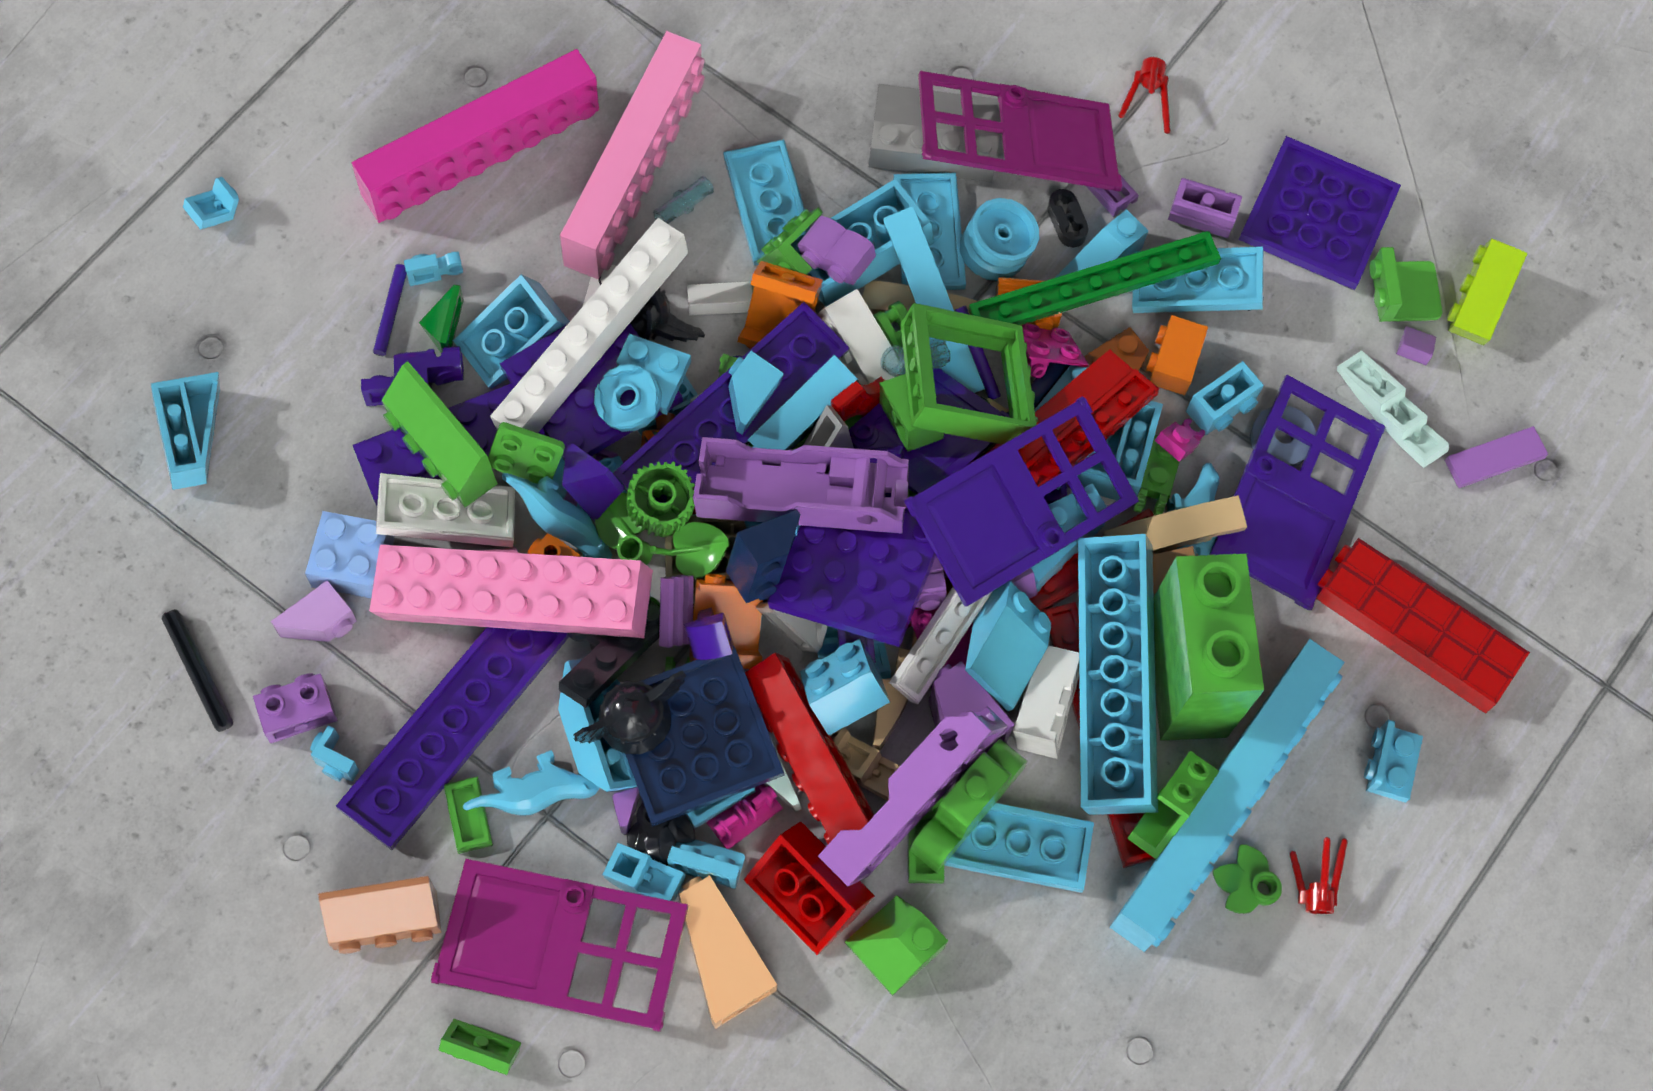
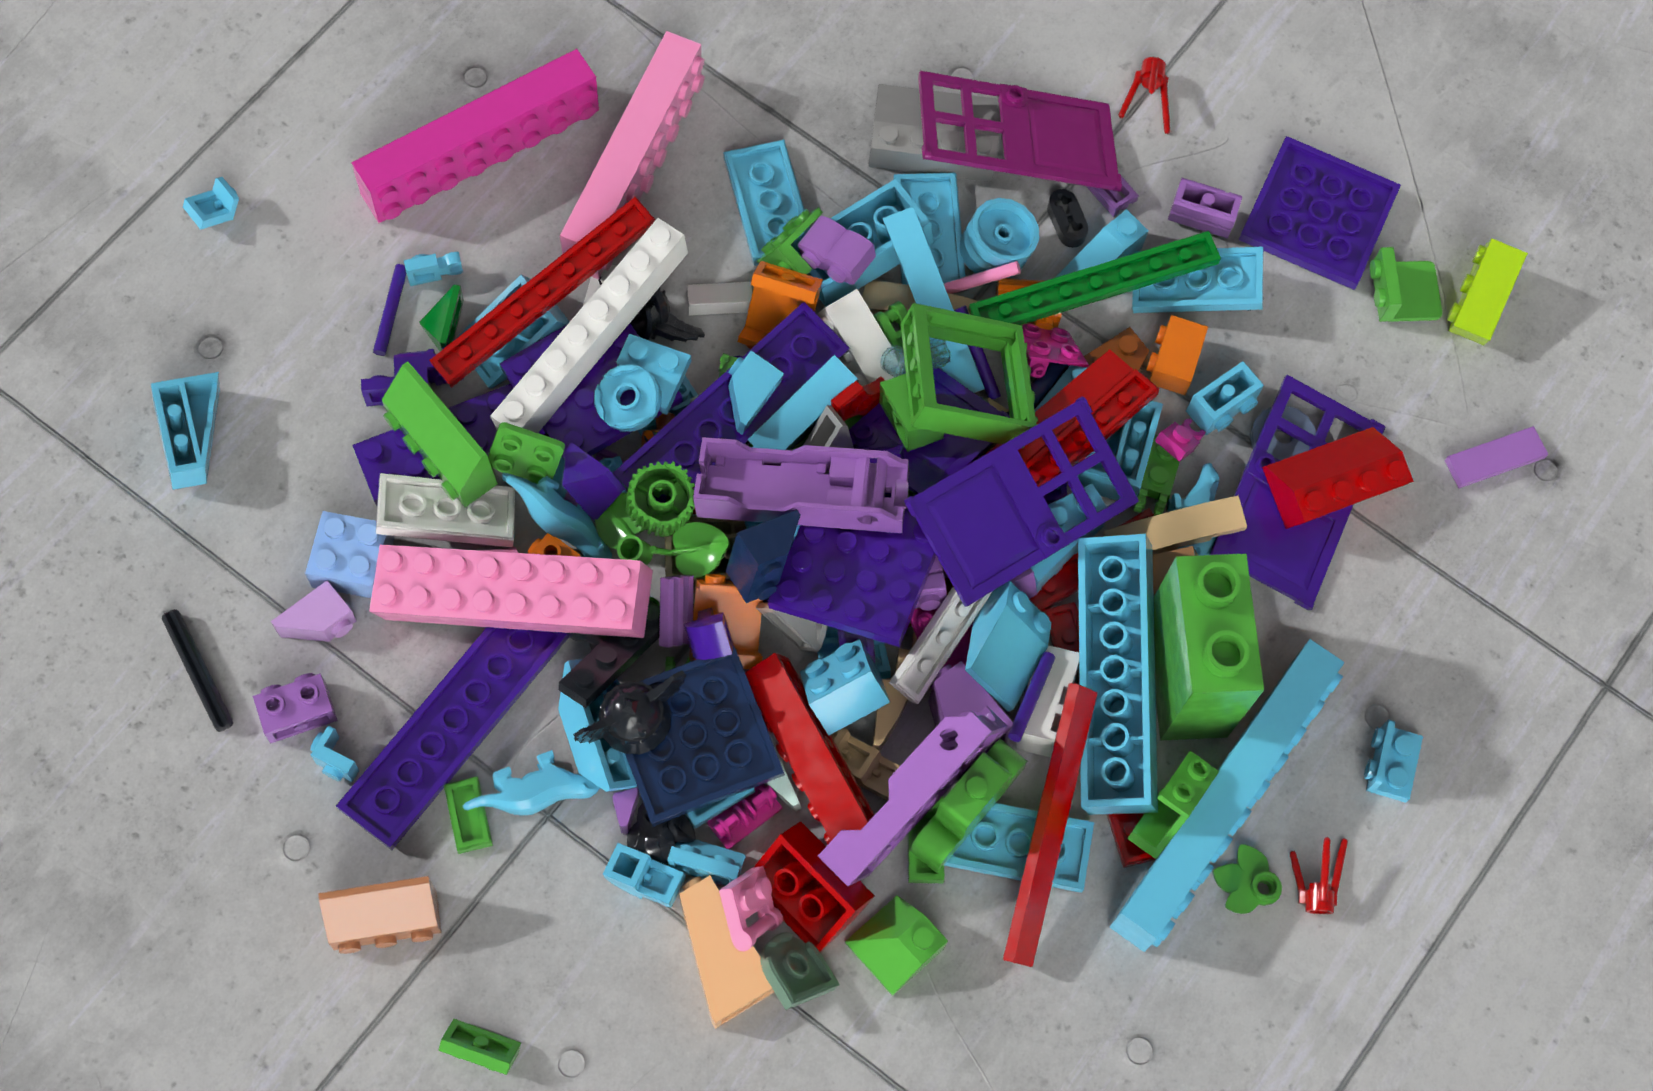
(524, 933): magenta door -> none
(542, 292): none -> red tile
(684, 200): clear light blue pin -> none
(743, 898): none -> bright pink plate
(796, 970): none -> sand green tile
(982, 278): none -> bright pink bar
(1031, 697): none -> dark purple bar
(1050, 825): none -> red tile
(1336, 476): none -> red slope
(1388, 405): light aqua slope -> none
(1416, 345): medium lavender slope -> none
(1421, 625): red brick -> none

